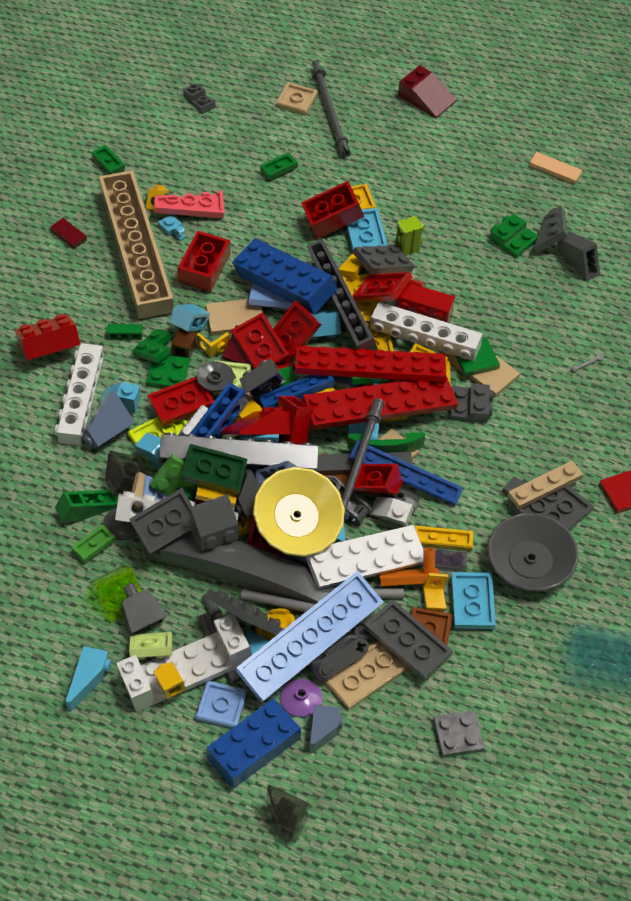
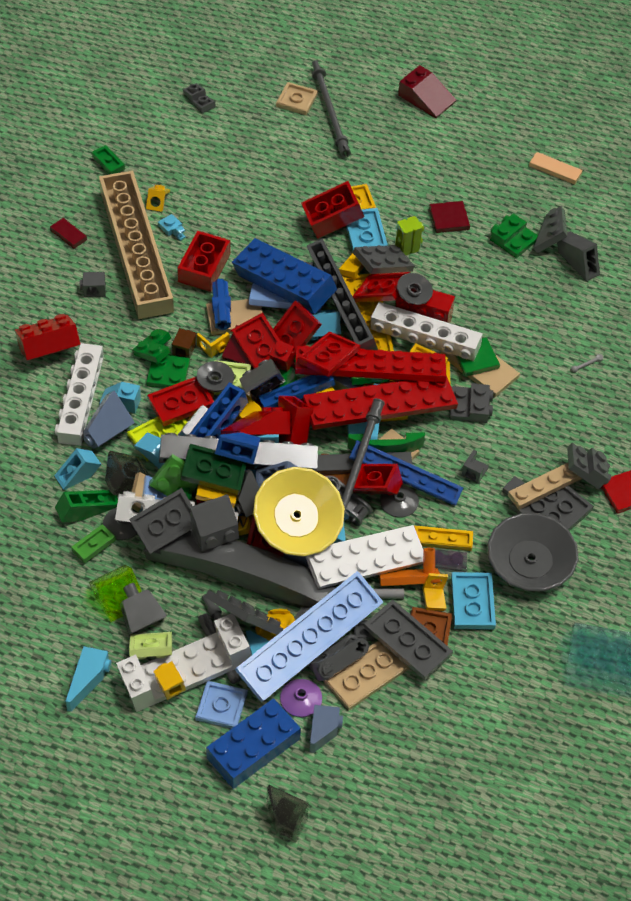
(77, 468): none -> medium azure slope
(93, 284): none -> dark grey brick
(125, 332): green piece -> none
(189, 317): medium azure brick -> none
(199, 205): coral wing -> none
(221, 304): none -> blue piece
(238, 446): none -> blue slope
(276, 600): light grey piece -> none
(278, 166): green plate -> none
(283, 355): none -> red brick
(328, 353): none -> red tile
(392, 510): white slope -> none
(417, 284): none -> dark grey dish
(449, 216): none -> dark red tile
(458, 733): flat silver plate -> none
(473, 468): none -> dark grey panel
(589, 465): none -> dark grey plate

